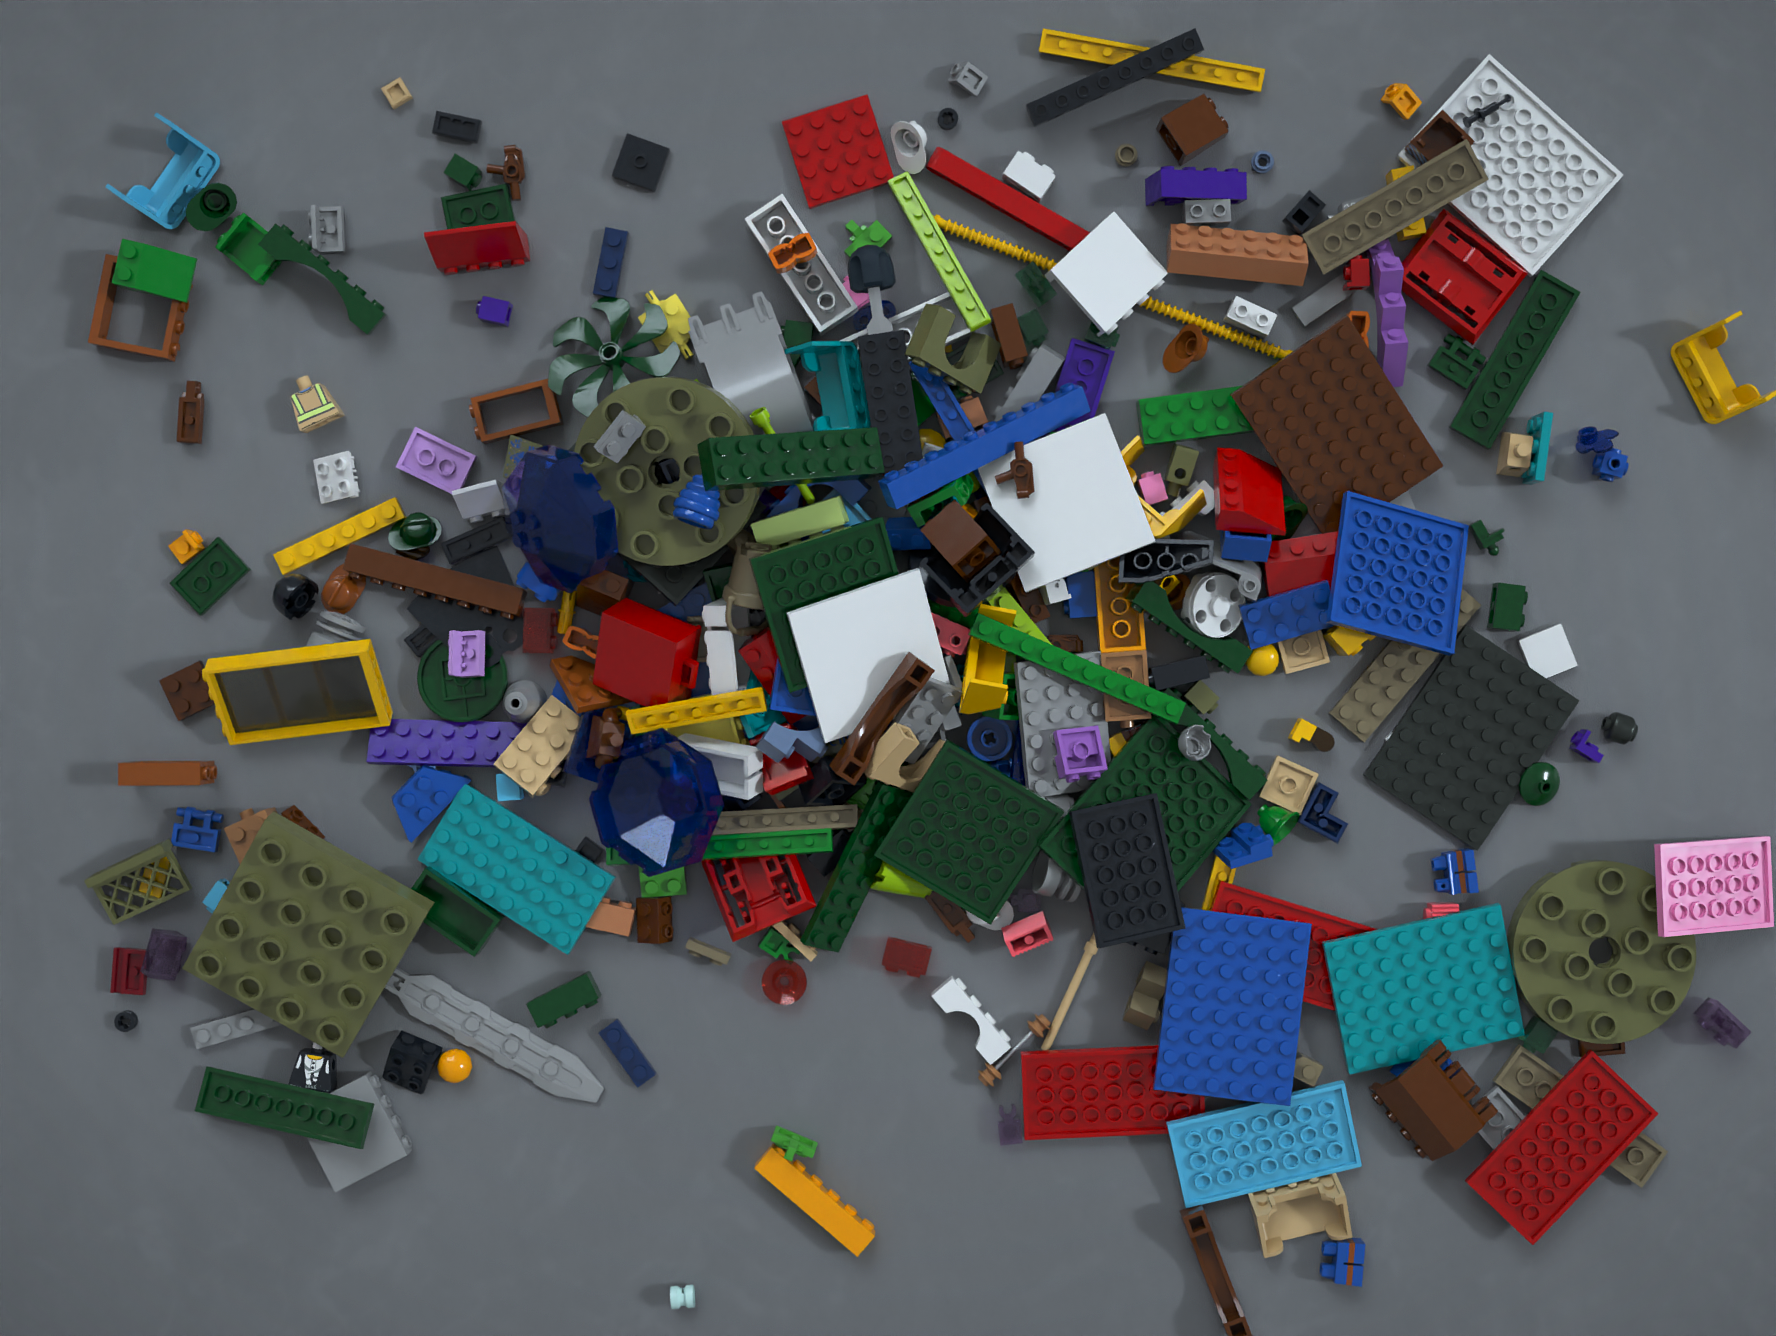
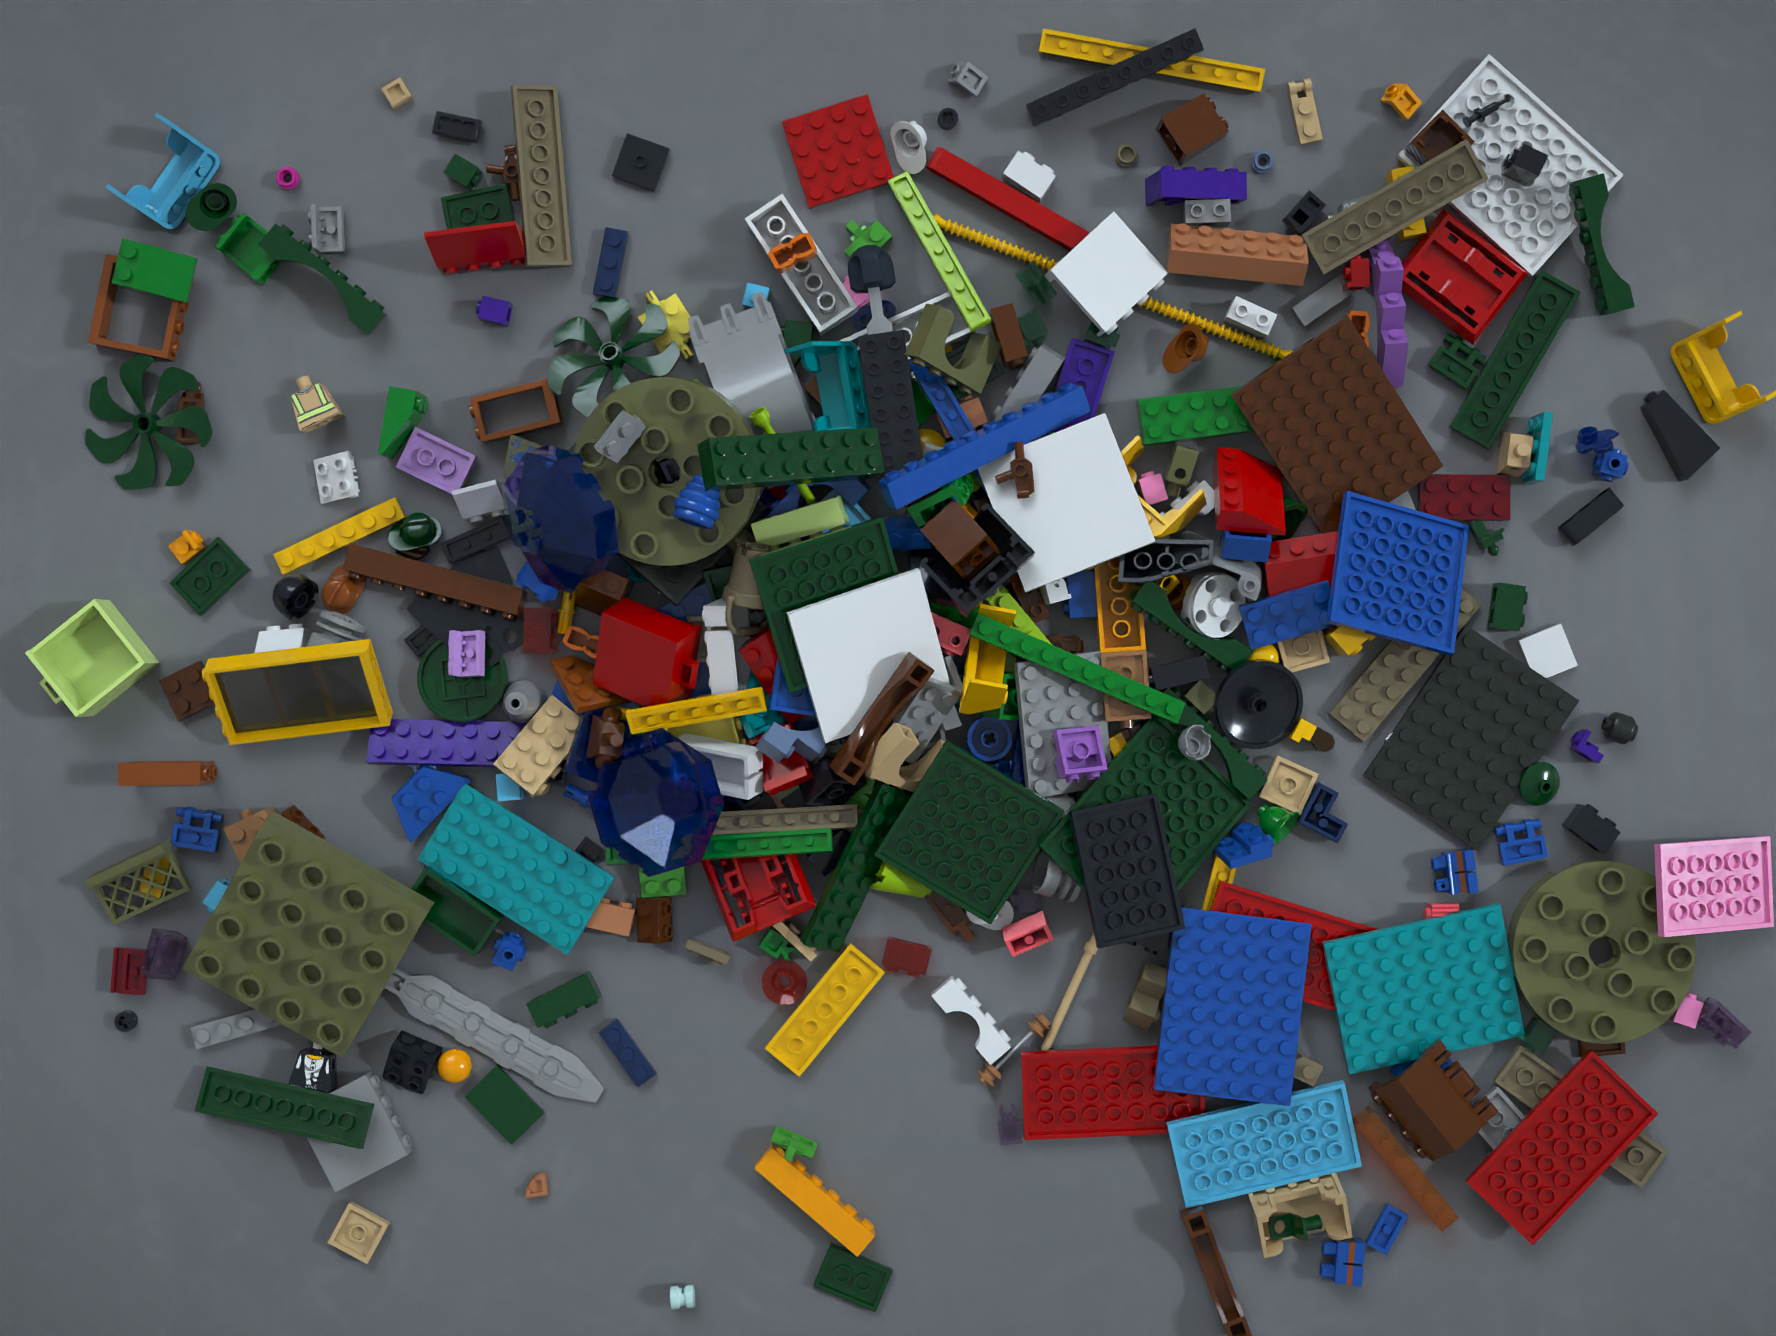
(91, 659): none -> yellowish green container
(111, 449): none -> dark green piece
(279, 639): none -> white slope
(283, 173): none -> dark pink plate
(359, 1232): none -> tan plate
(401, 416): none -> green slope
(504, 1104): none -> dark green tile
(508, 950): none -> blue brick
(538, 1186): none -> nougat tile
(541, 175): none -> dark tan plate
(578, 795): none -> blue pin
(751, 289): none -> medium azure brick
(824, 1009): none -> yellow plate
(852, 1277): none -> dark green tile
(1258, 704): none -> black dish
(1294, 1226): none -> dark green bracket
(1304, 112): none -> tan plate
(1386, 1228): none -> blue plate
(1405, 1168): none -> clear orange brick
(1466, 496): none -> dark red plate
(1522, 849): none -> blue plate
(1524, 164): none -> black brick
(1589, 201): none -> dark green arch
(1591, 516): none -> black beam
(1591, 828): none -> black brick
(1678, 435): none -> black slope
(1688, 1011): none -> bright pink brick

